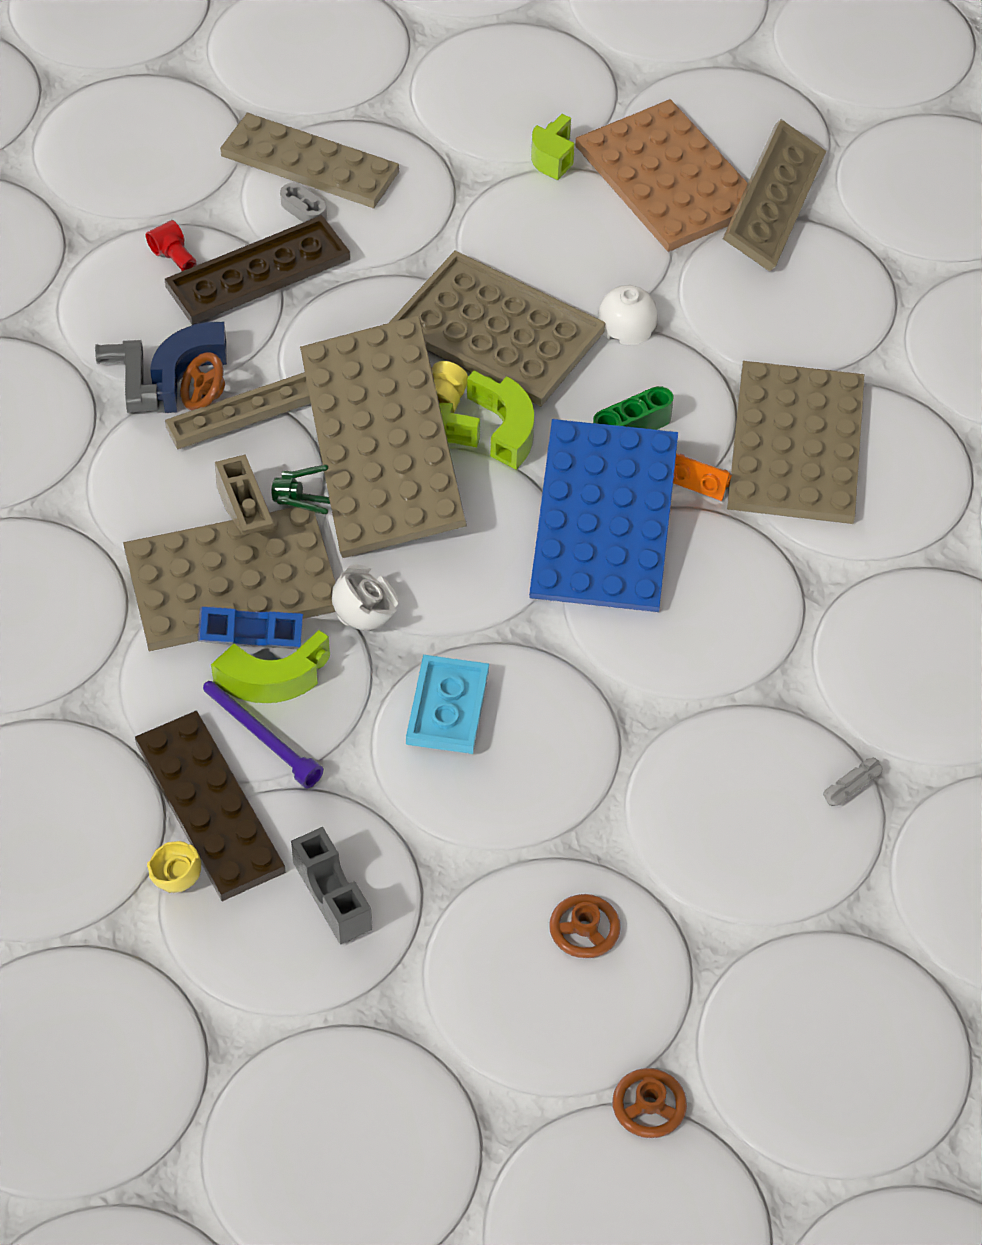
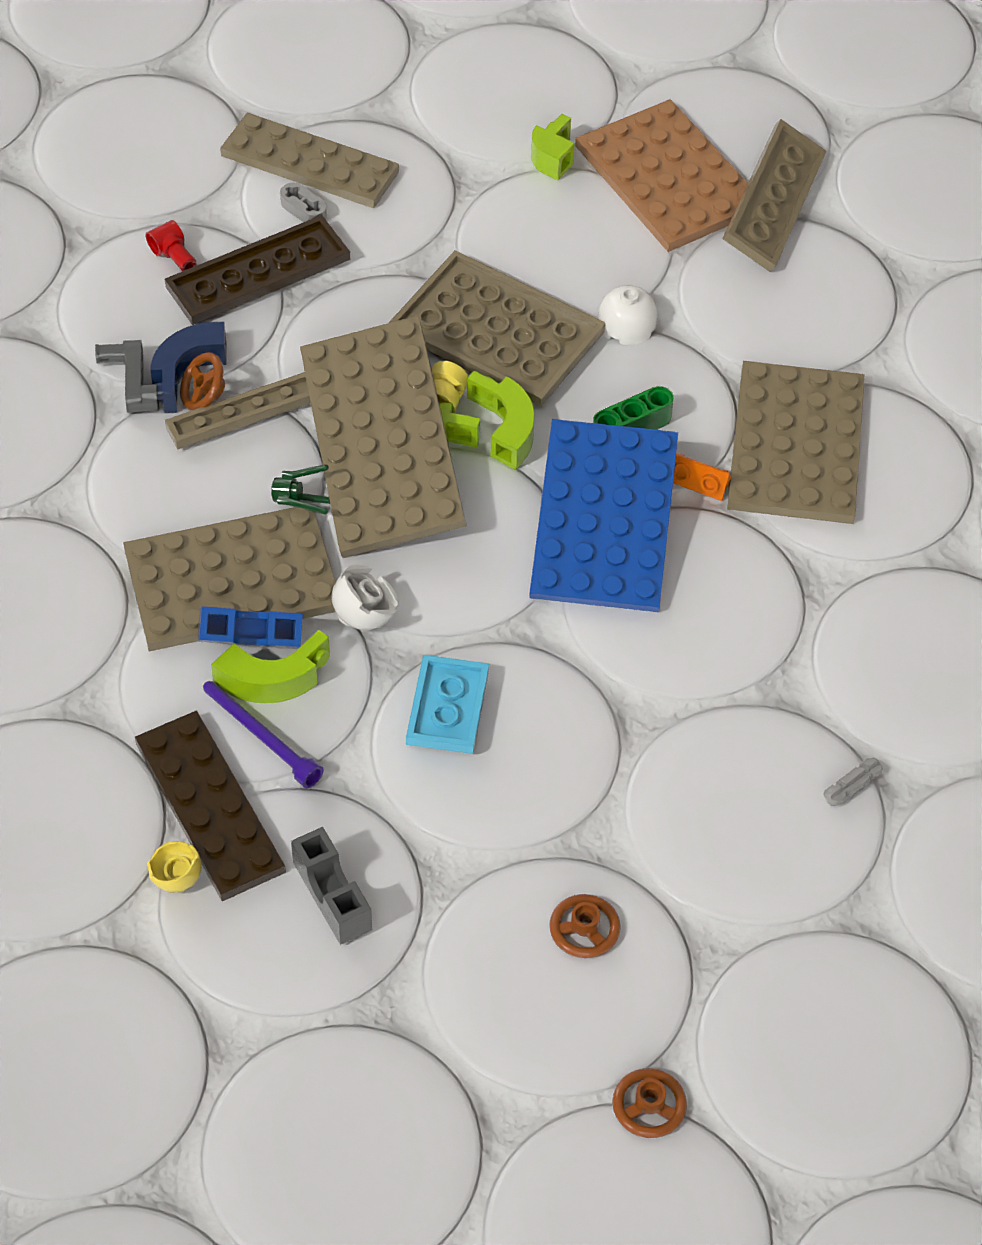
(242, 495): dark tan slope -> none

